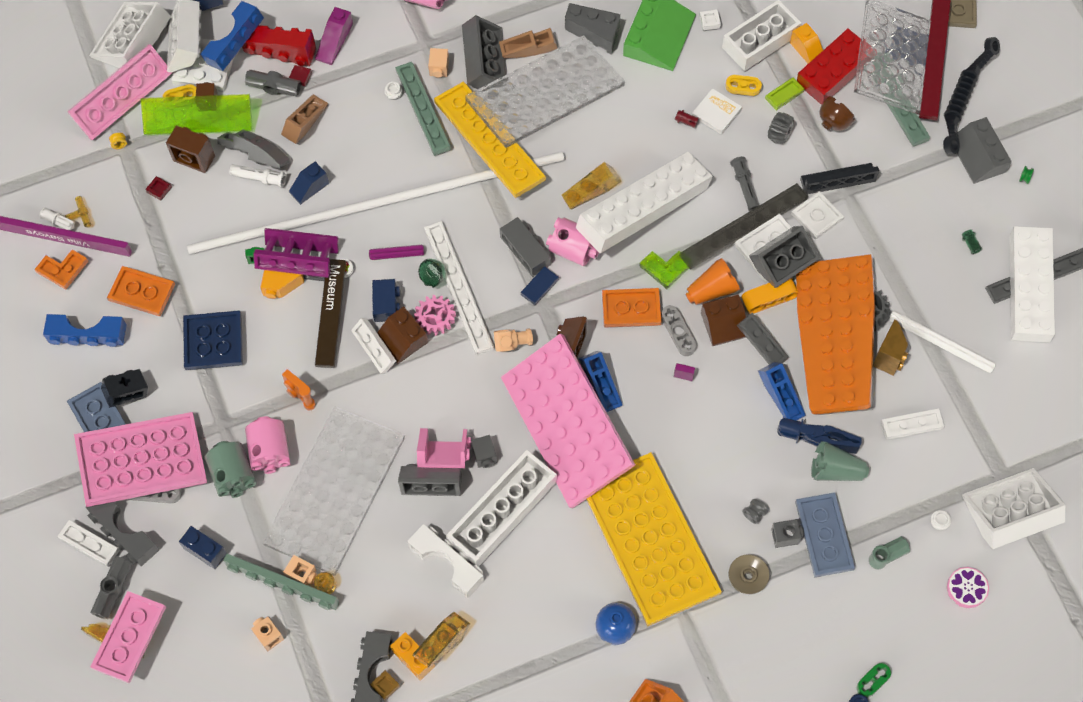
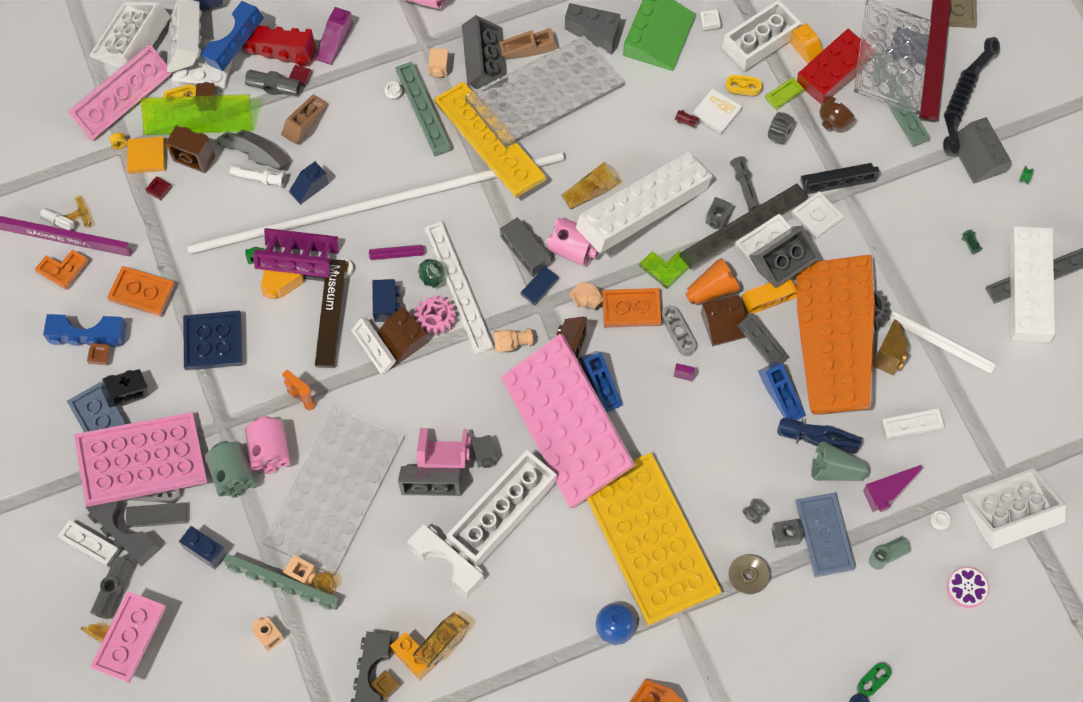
(98, 354): none -> dark orange plate
(145, 155): none -> light orange tile
(156, 515): none -> dark grey tile
(586, 295): none -> light nougat brick
(718, 207): none -> dark grey brick
(885, 491): none -> magenta slope

